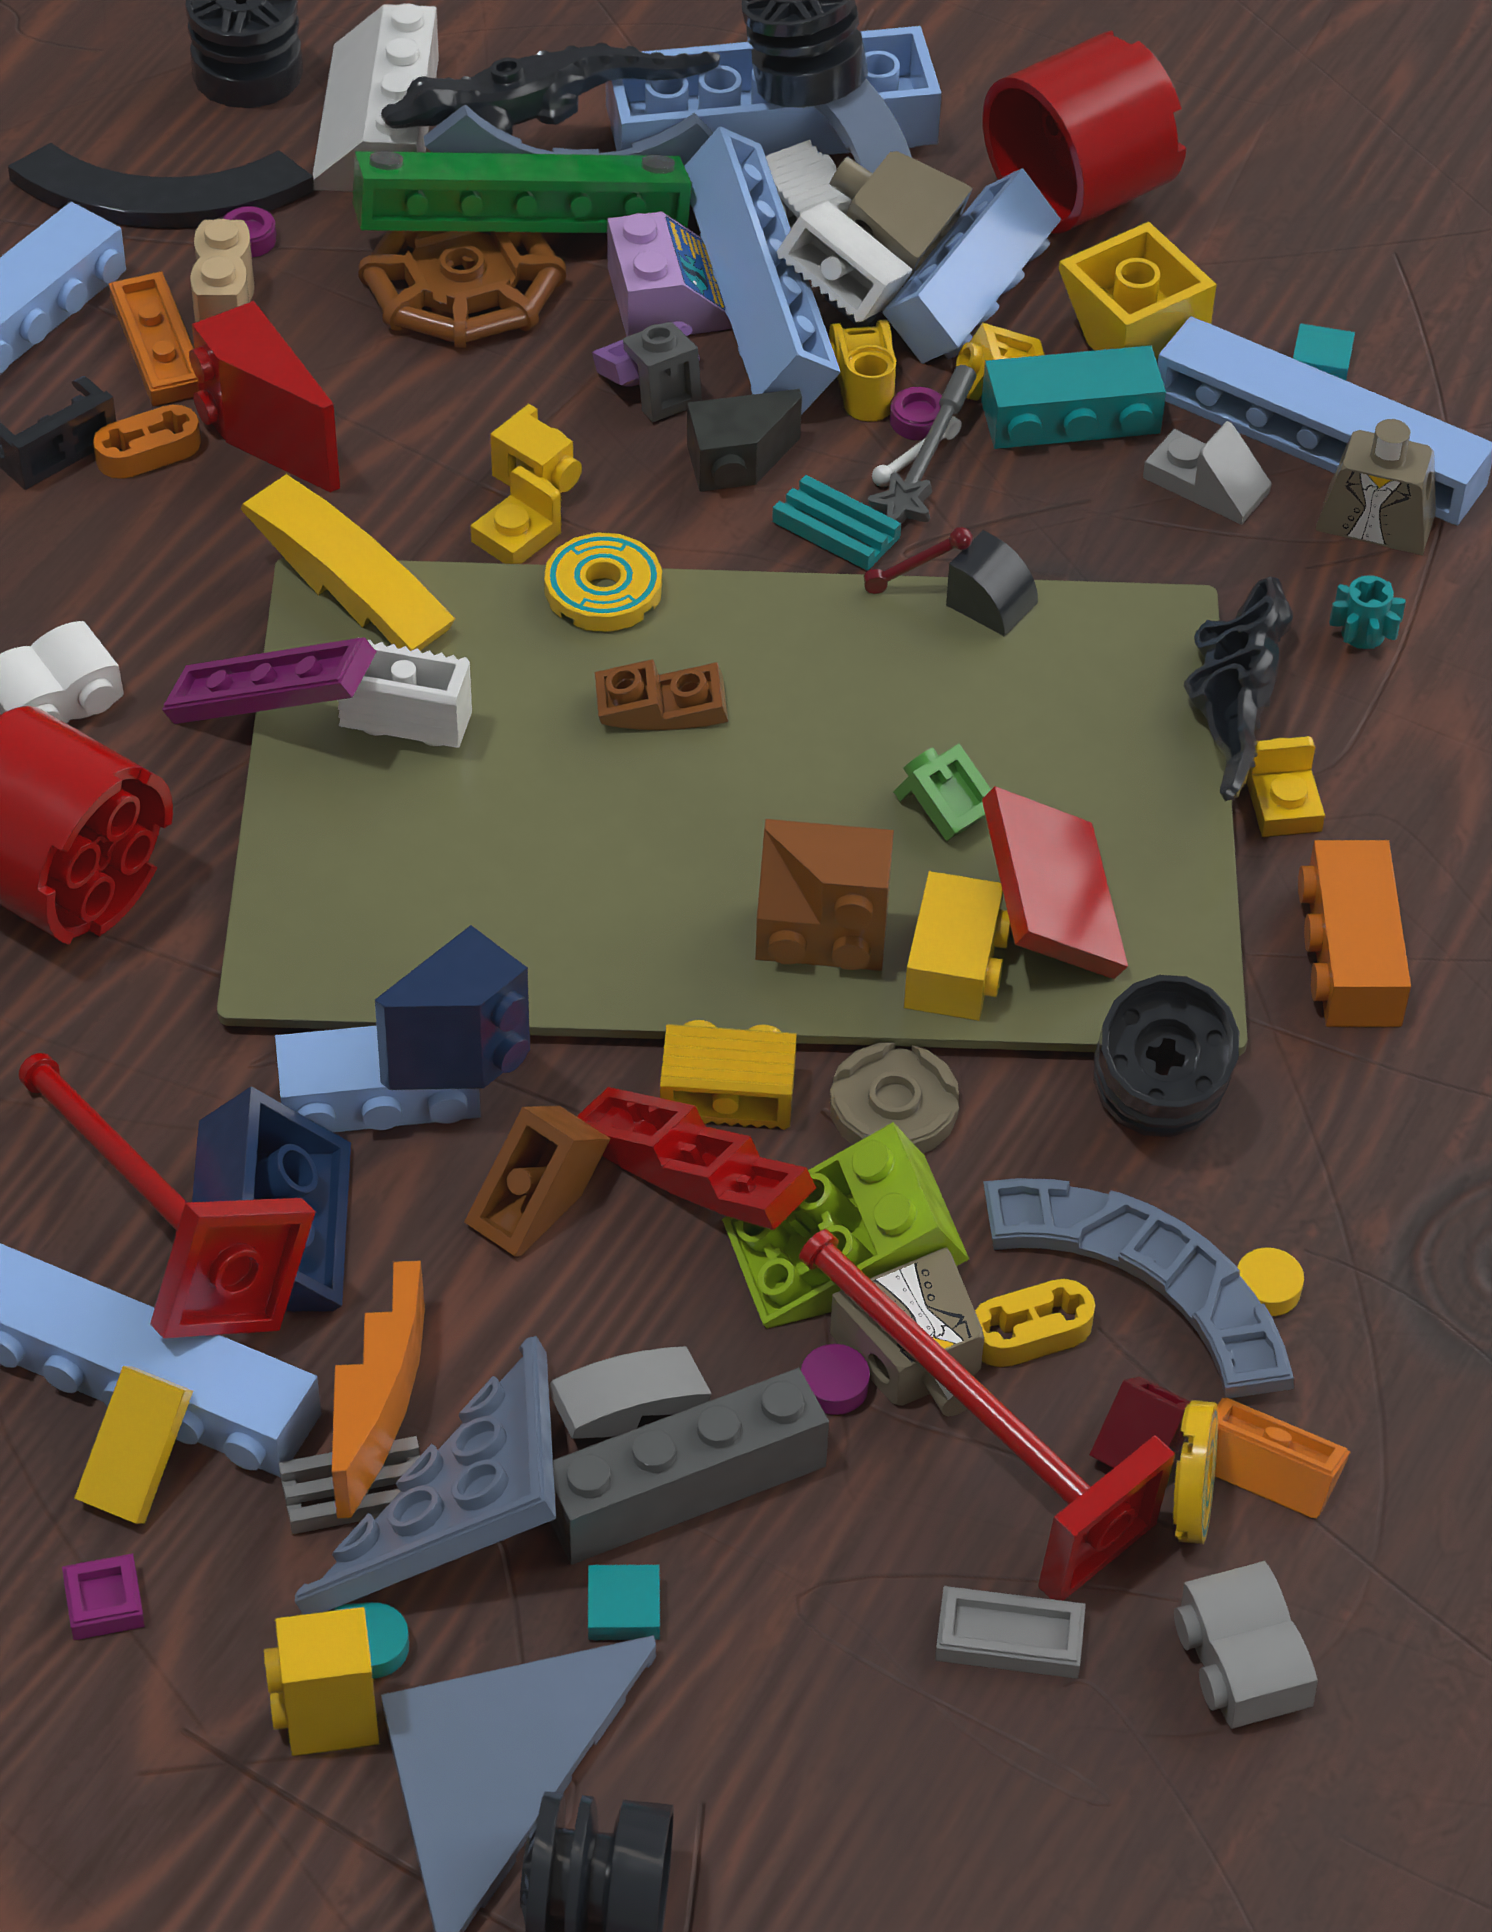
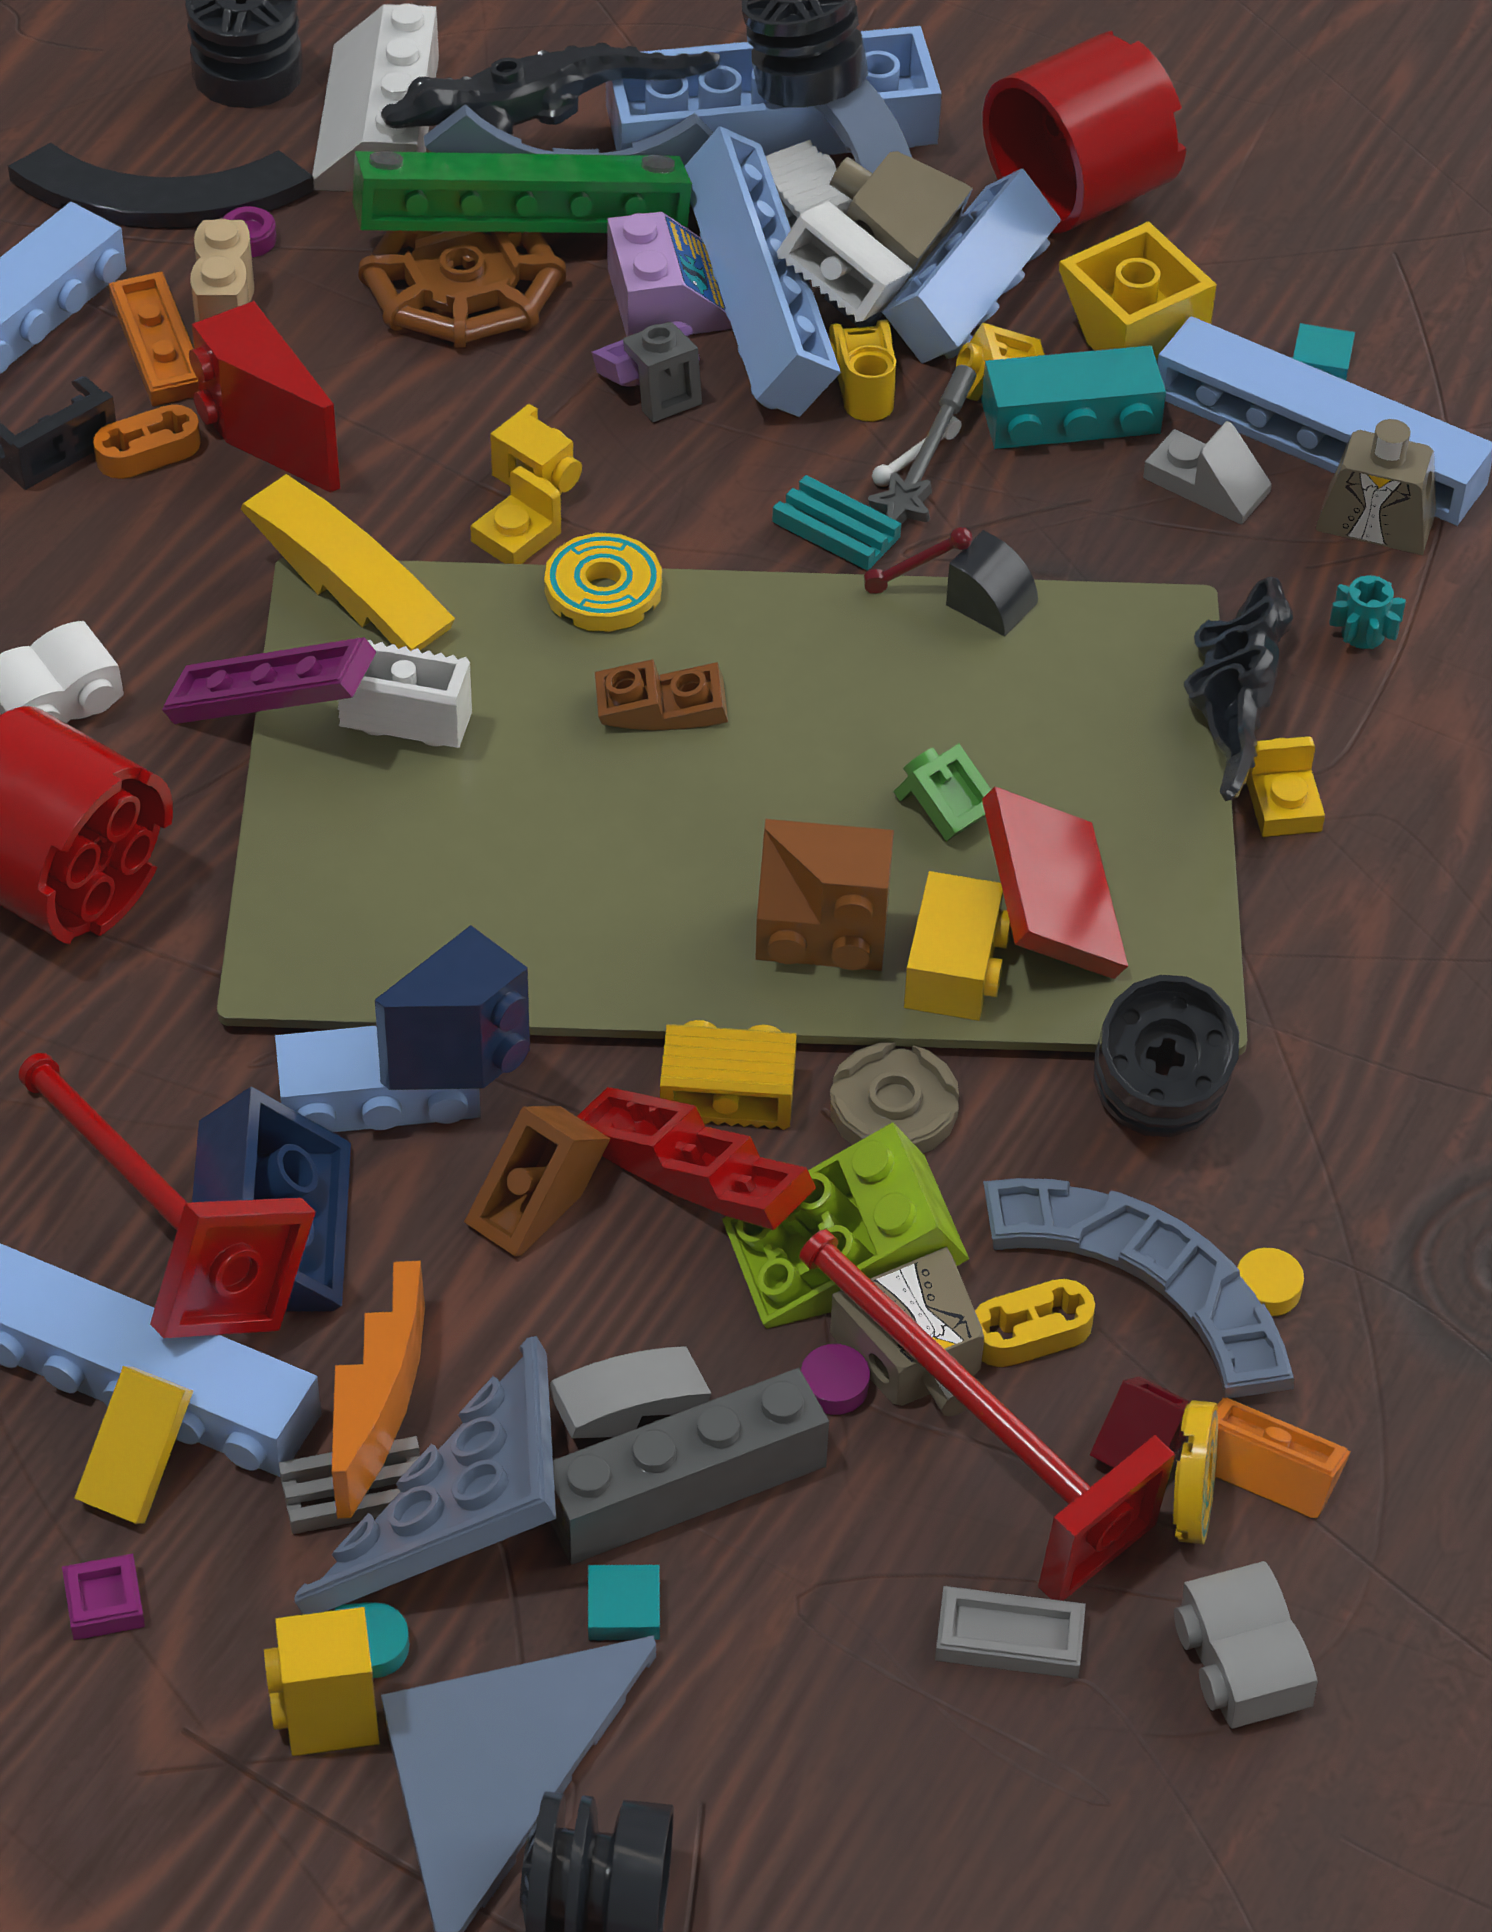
(741, 436): pearl dark grey slope -> none
(914, 412): magenta tile -> none
(1355, 933): orange brick -> none

